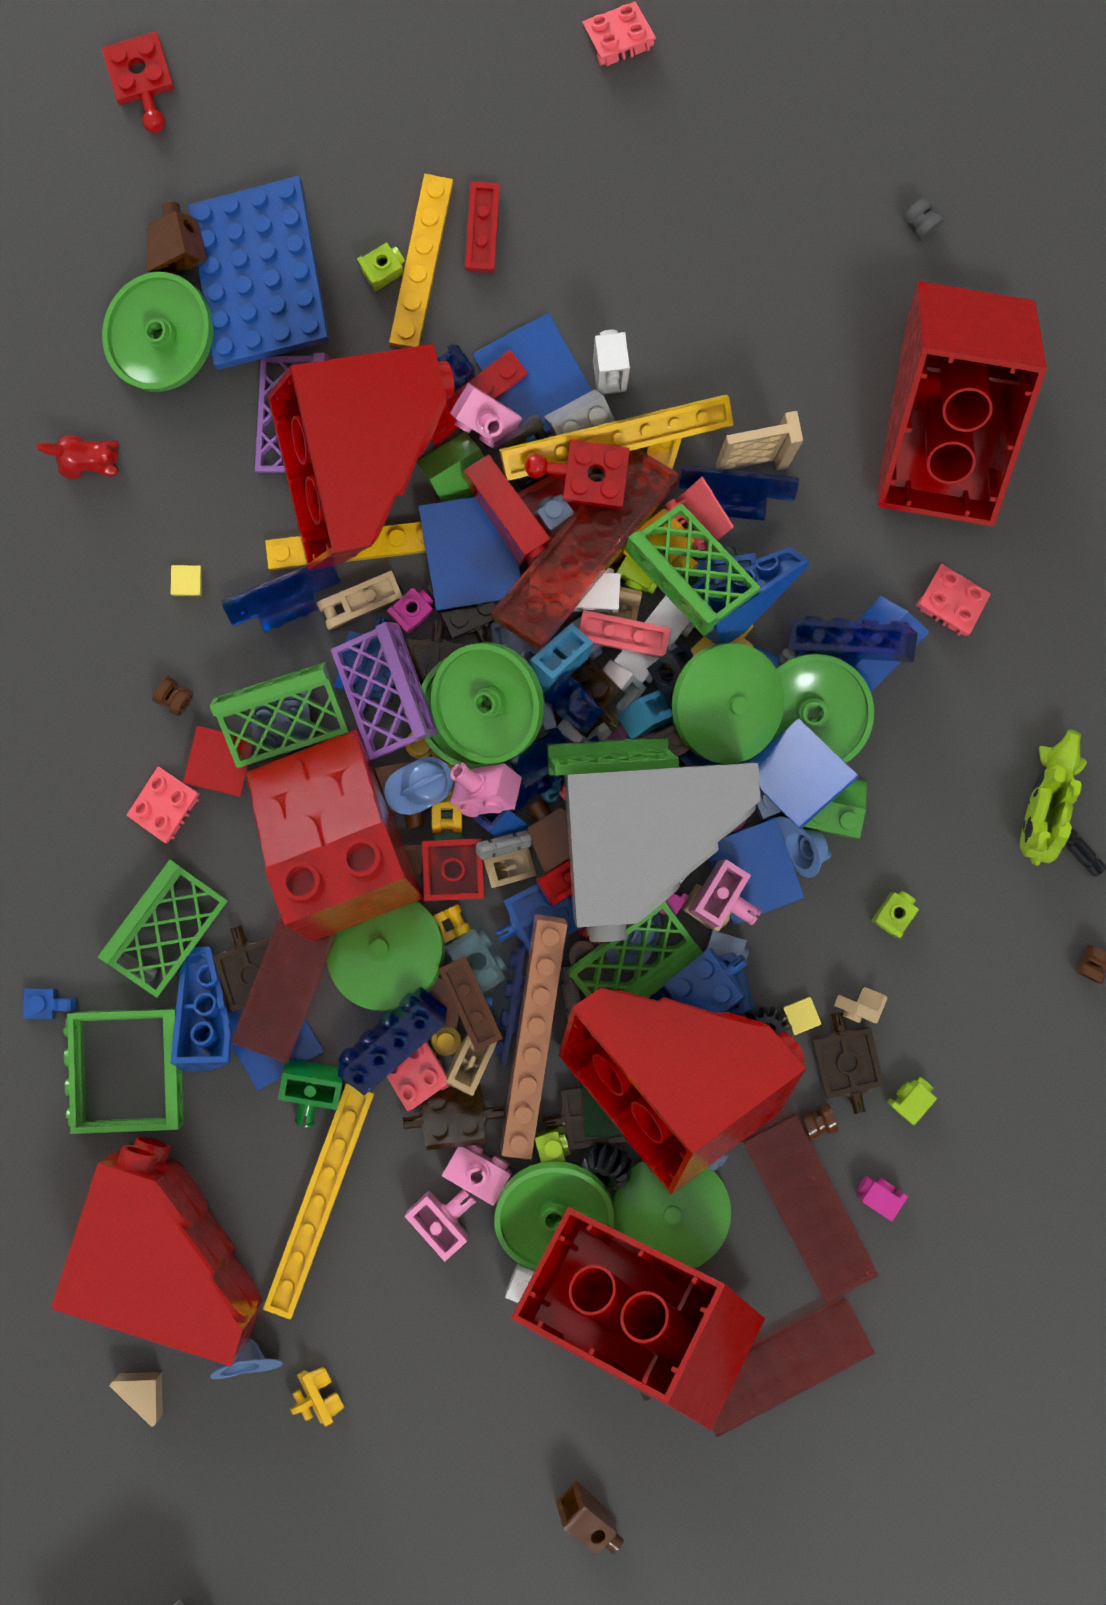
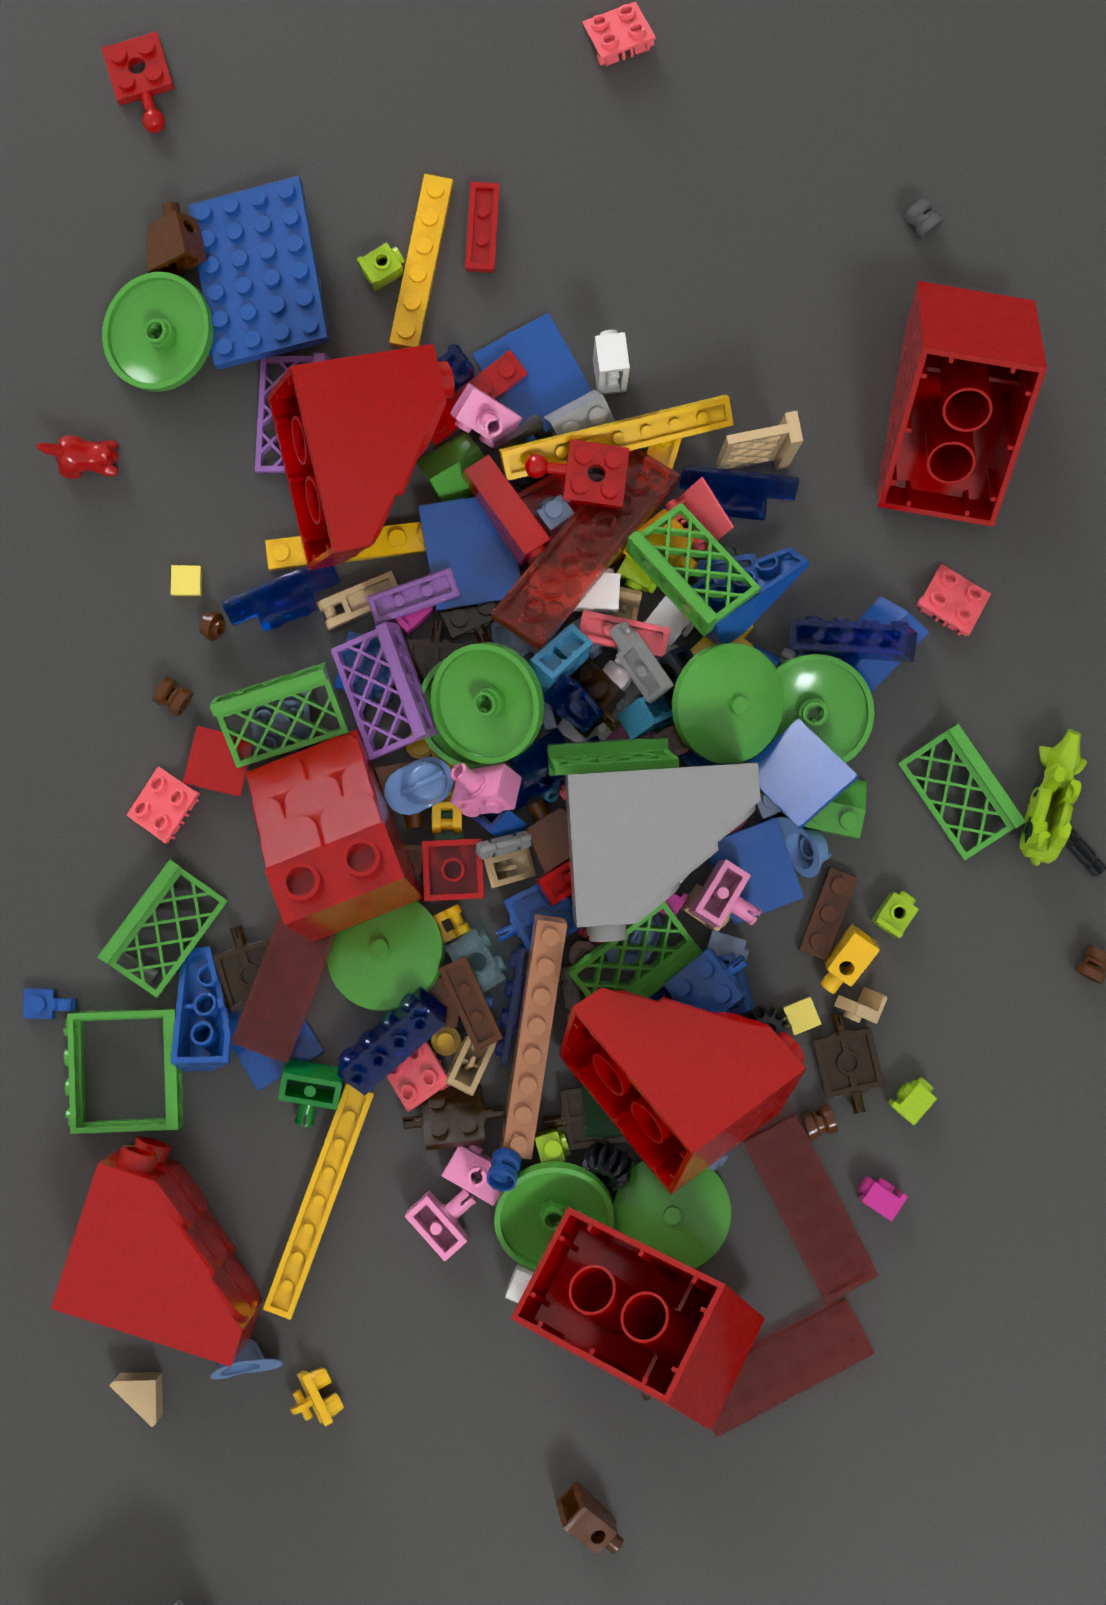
(212, 625): none -> reddish brown plate
(413, 596): none -> medium lavender tile
(504, 1169): none -> blue wheel
(640, 663): none -> light grey hinge
(827, 913): none -> reddish brown plate
(852, 947): none -> yellow torso
(983, 777): none -> bright green fence

